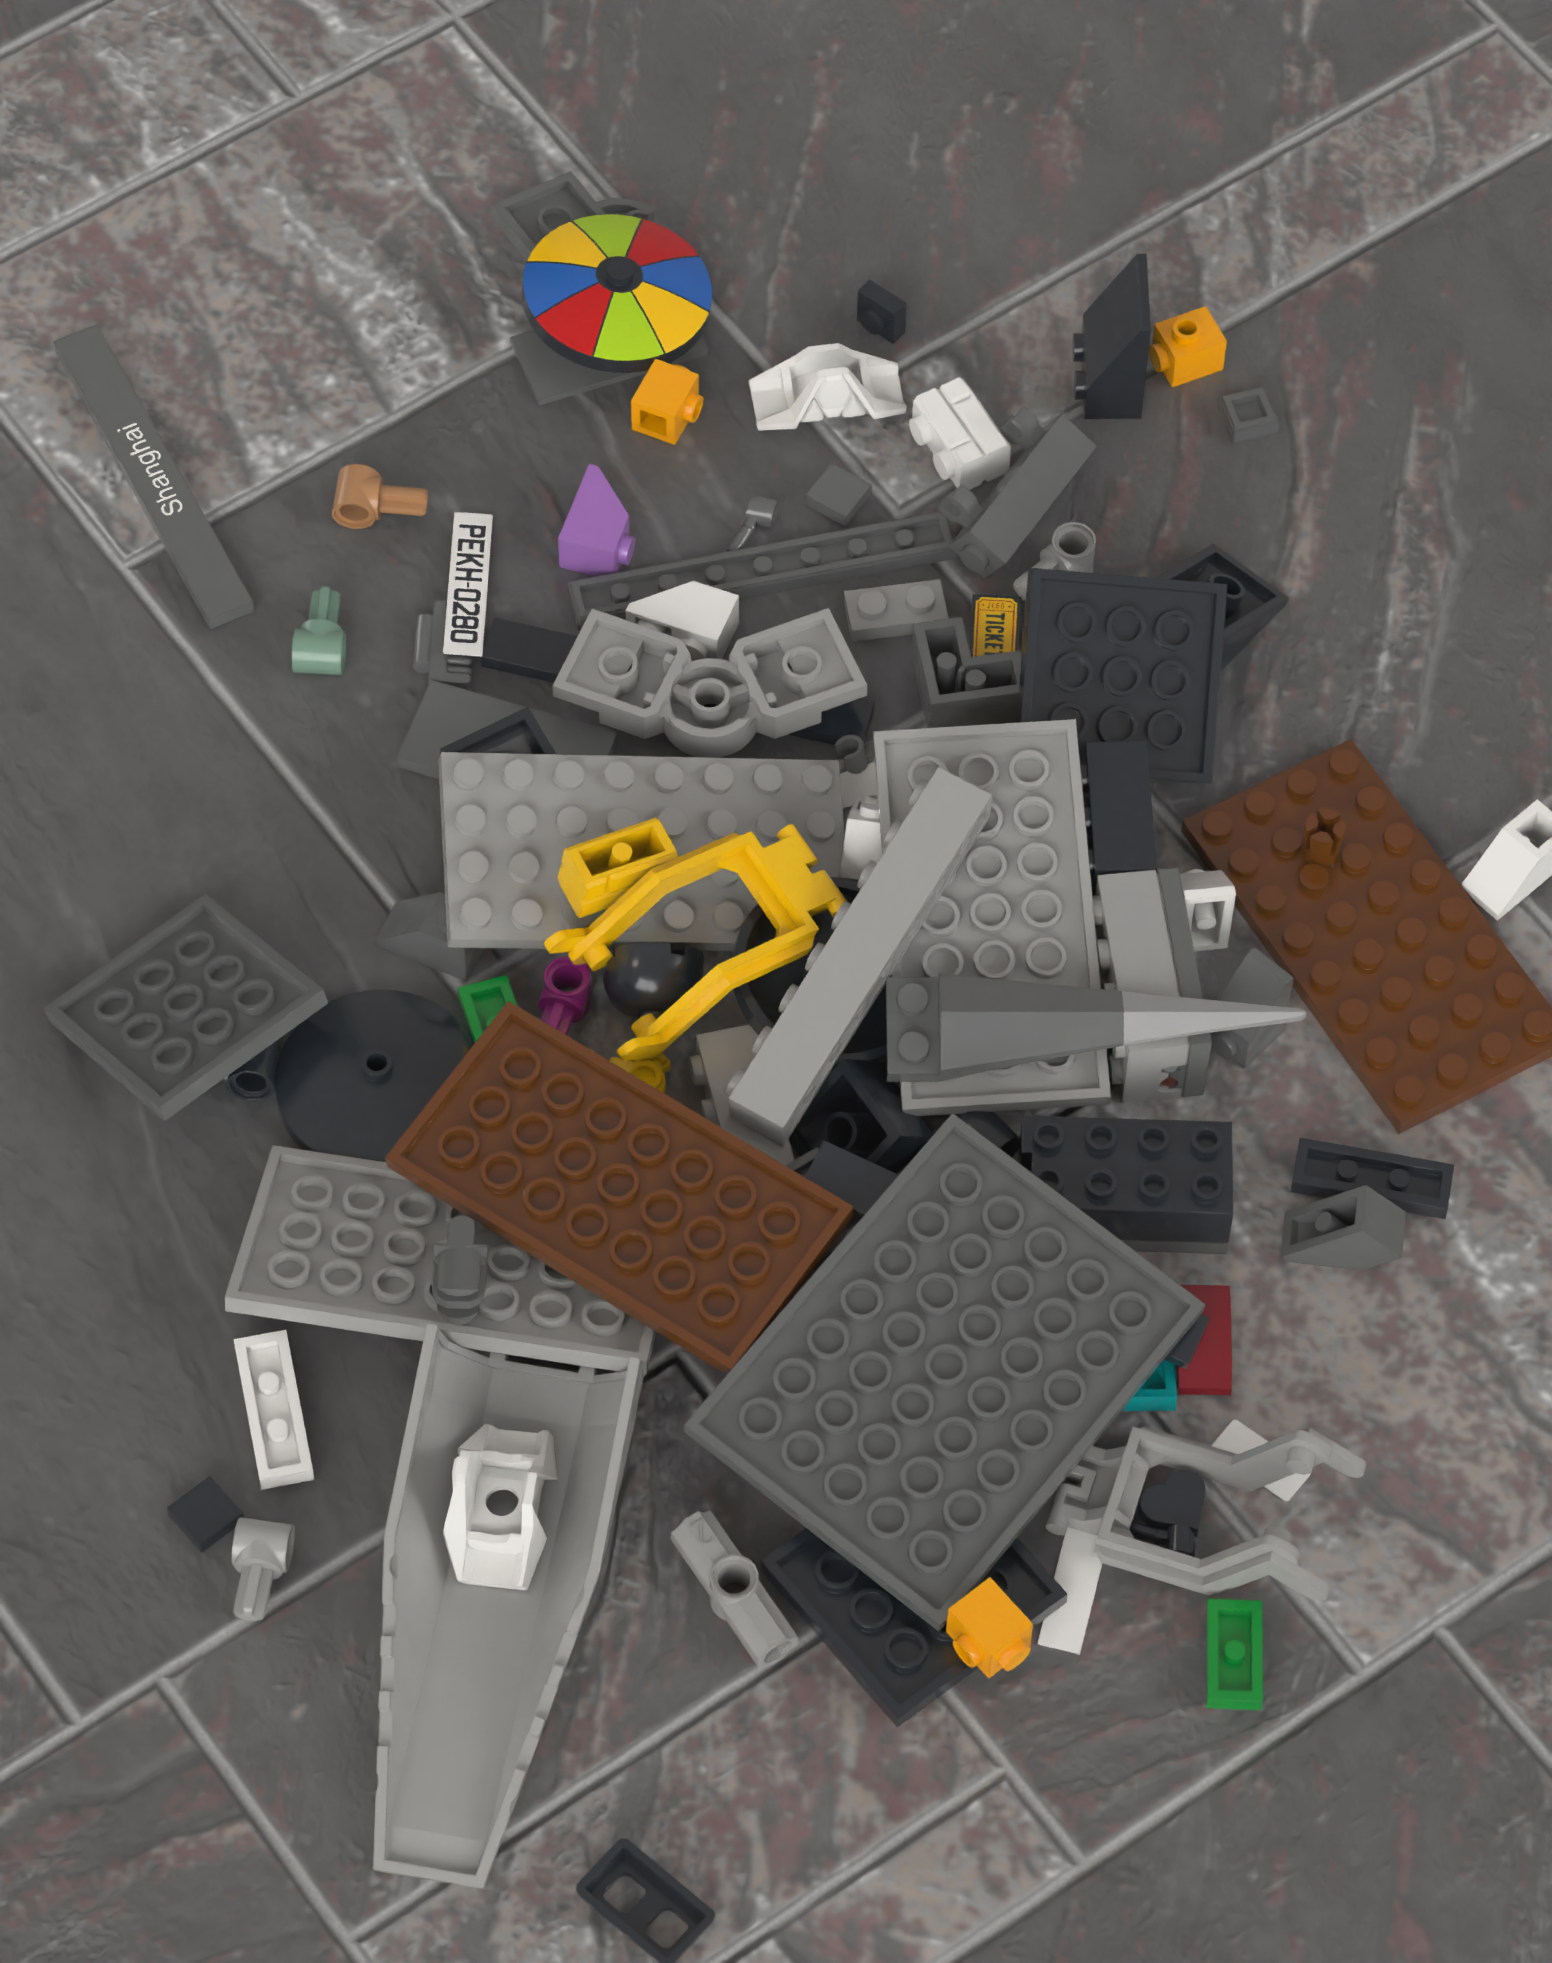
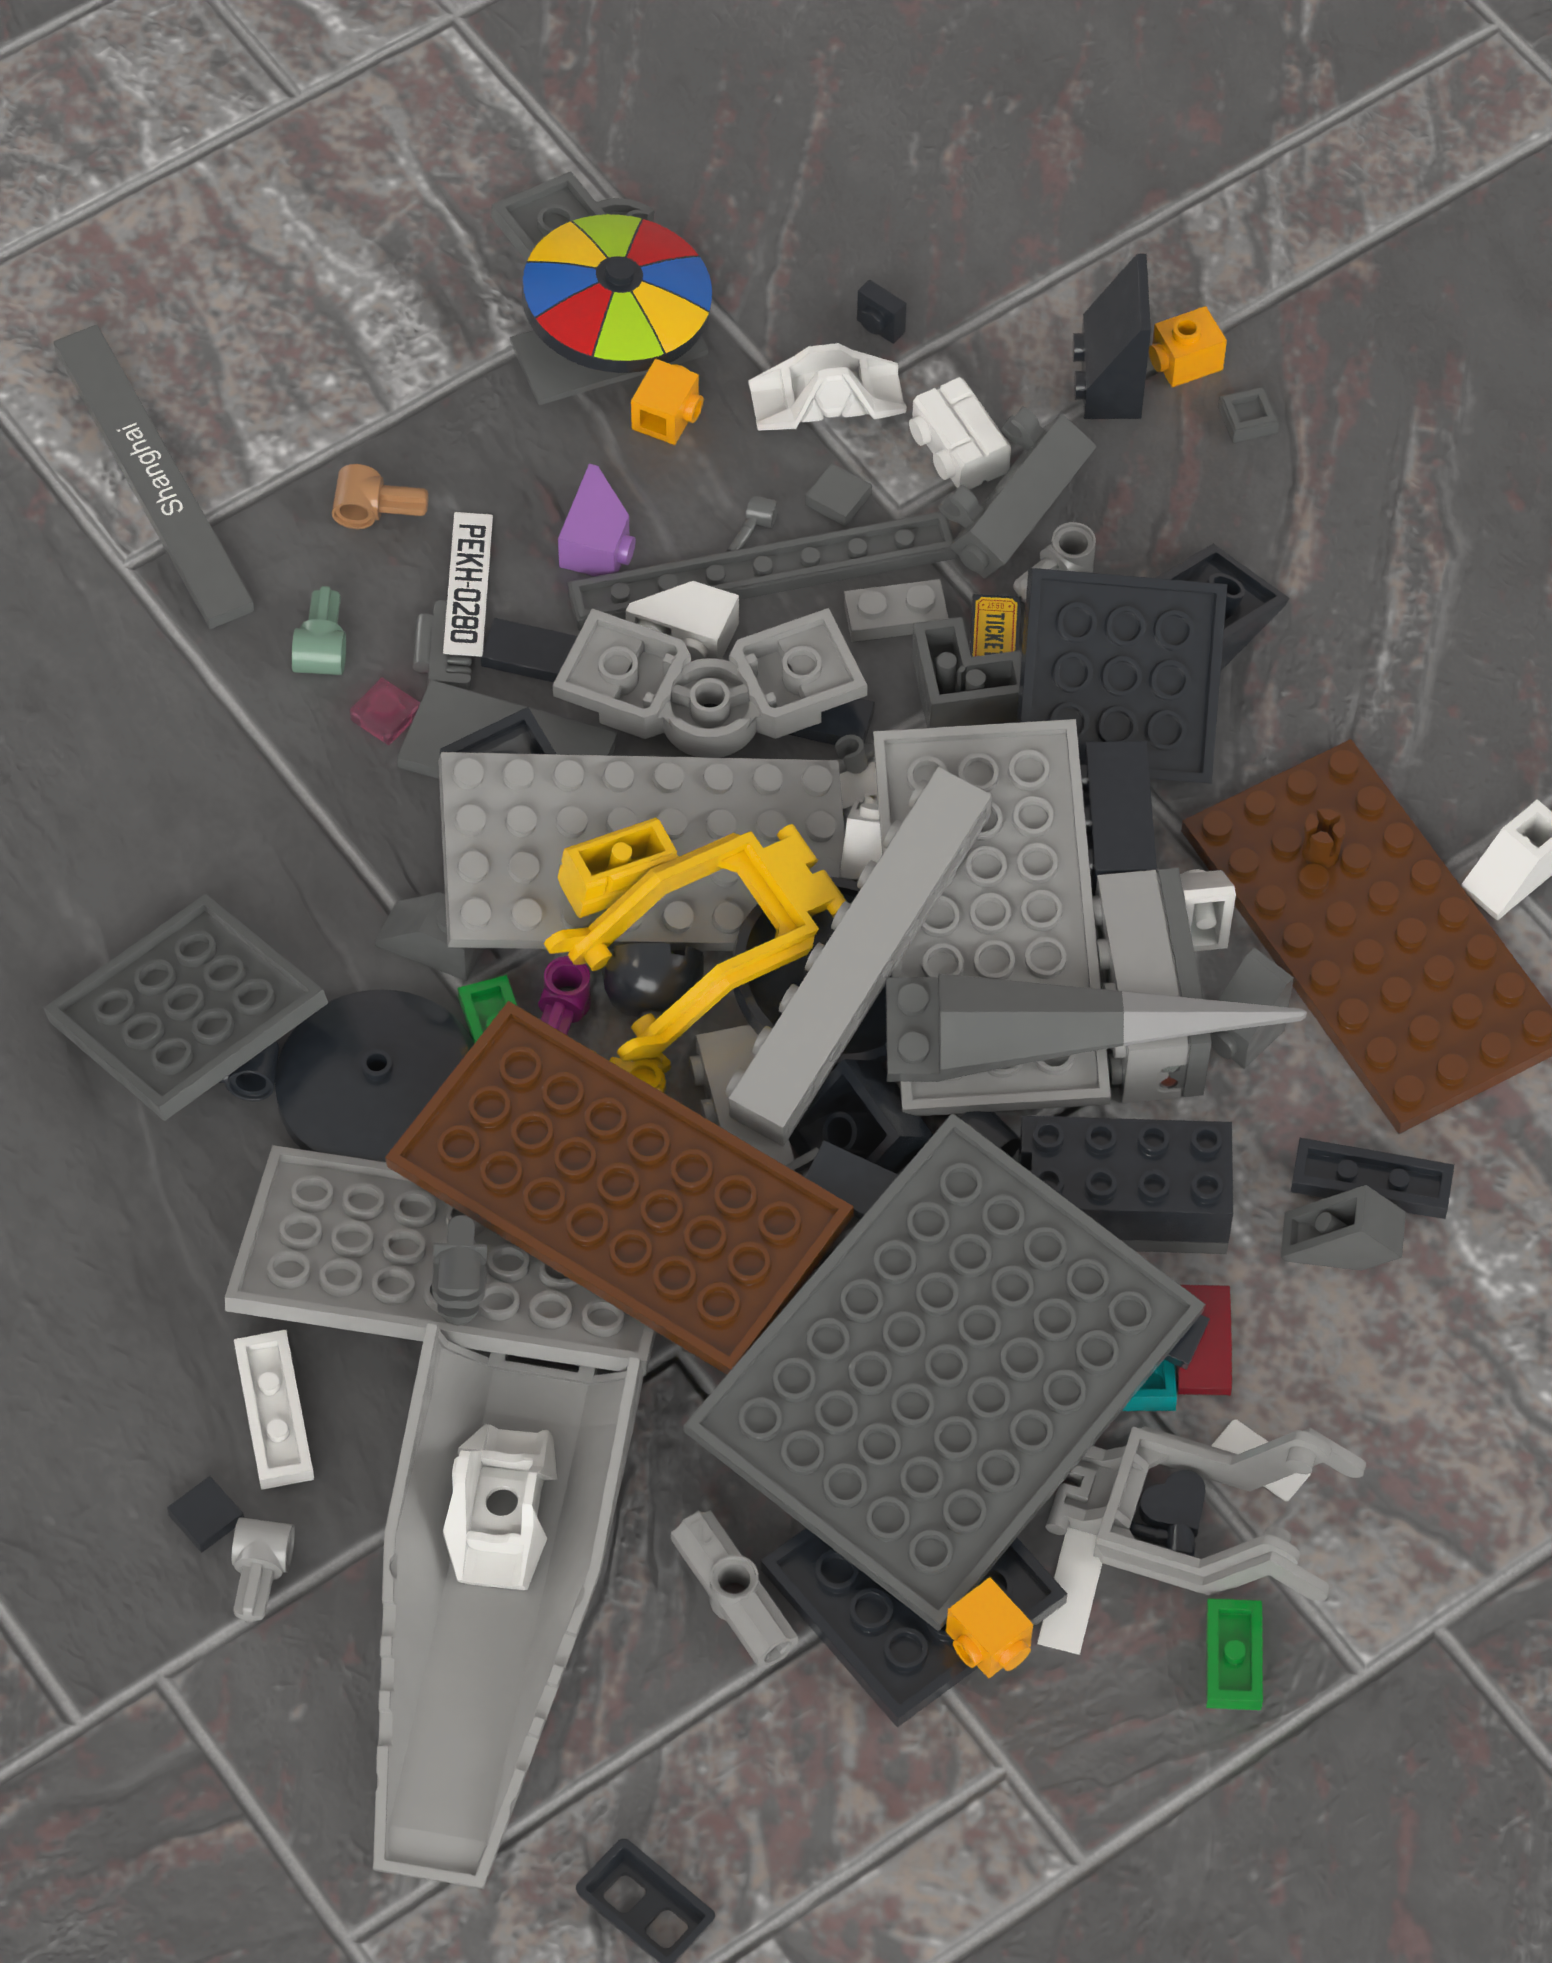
(384, 711): none -> clear pink plate

